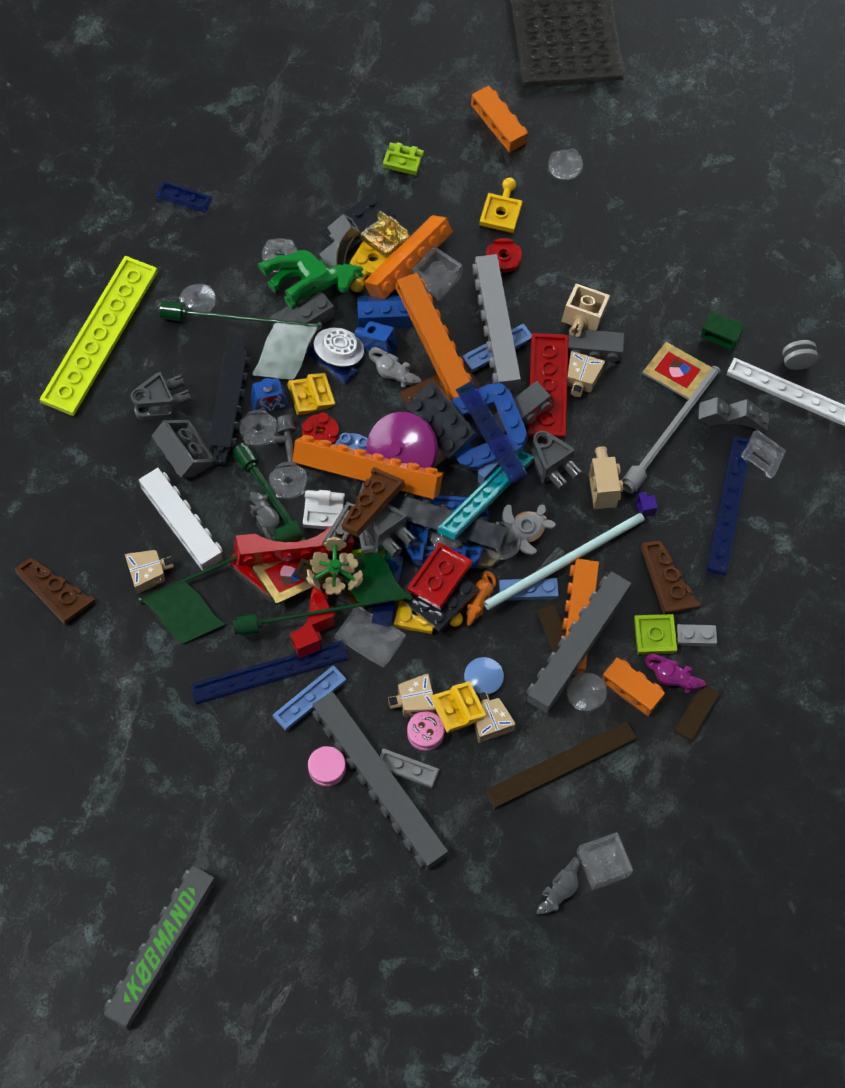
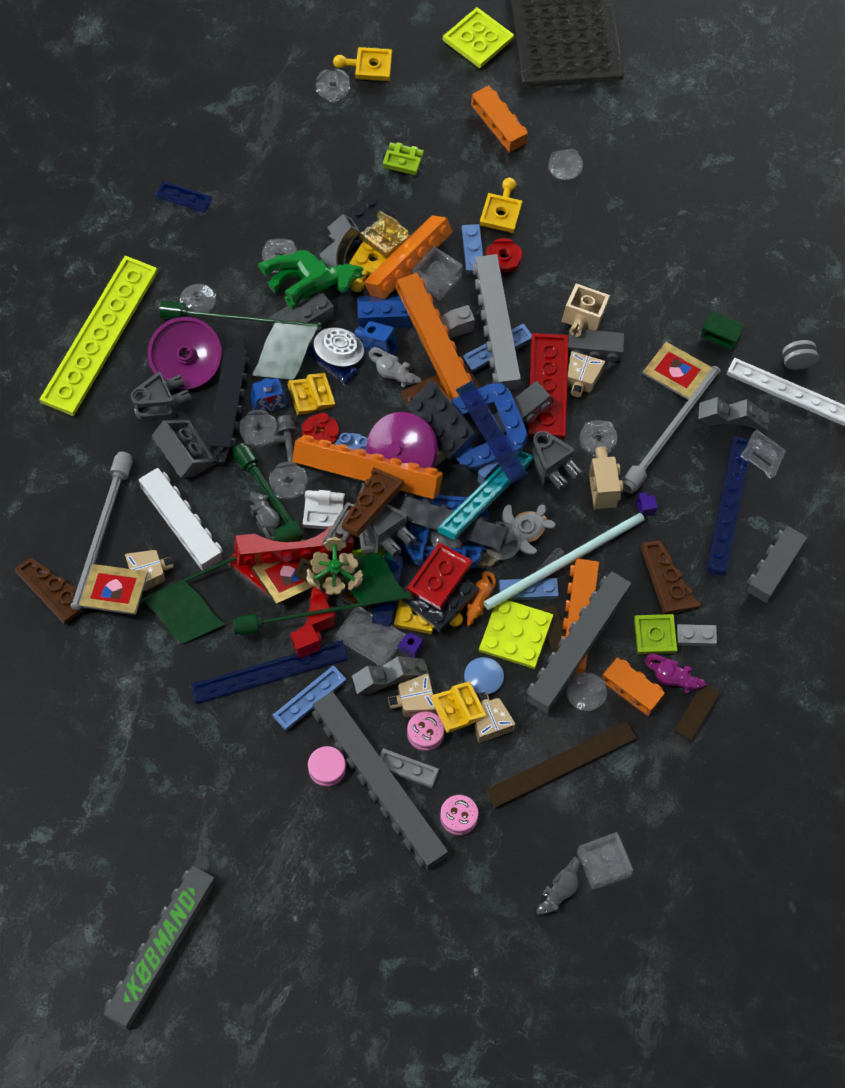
(109, 586): none -> flag
(187, 349): none -> magenta dish
(332, 93): none -> clear plate
(364, 58): none -> yellow plate
(395, 671): none -> dark grey arch
(411, 650): none -> dark purple piece
(458, 321): none -> light grey slope
(459, 815): none -> bright pink head
(471, 245): none -> medium blue plate
(478, 37): none -> neon yellow plate
(516, 633): none -> neon yellow plate
(601, 428): none -> clear plate
(776, 564): none -> dark grey brick

